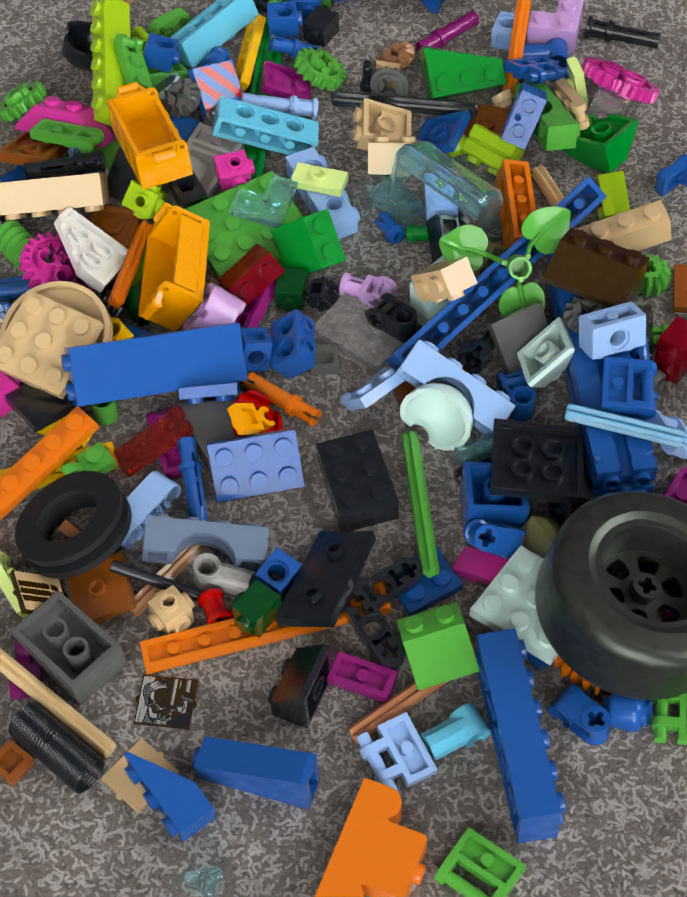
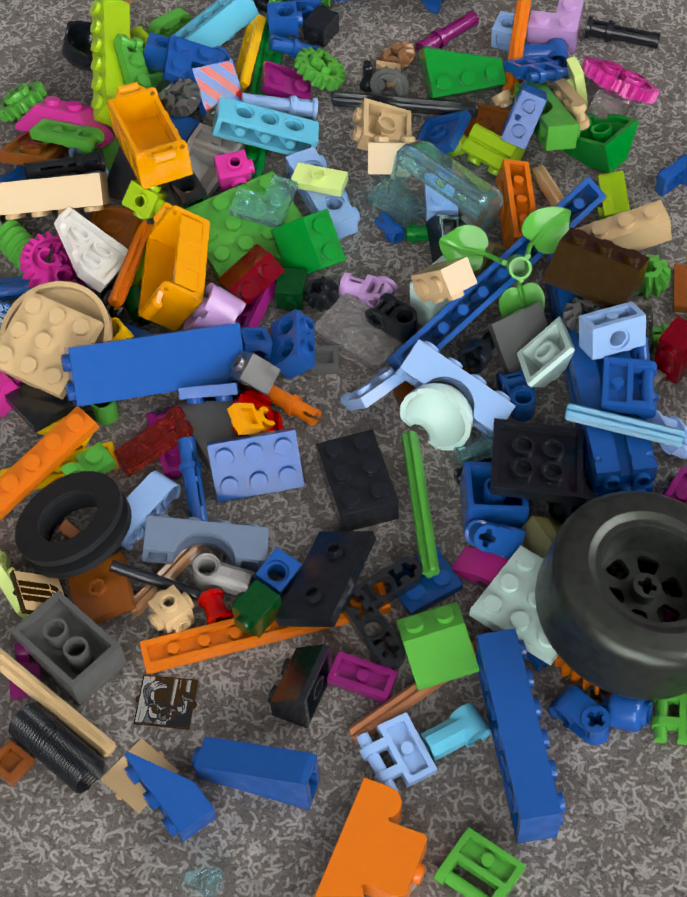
(184, 55): none -> blue plate
(254, 372): none -> flat silver brick

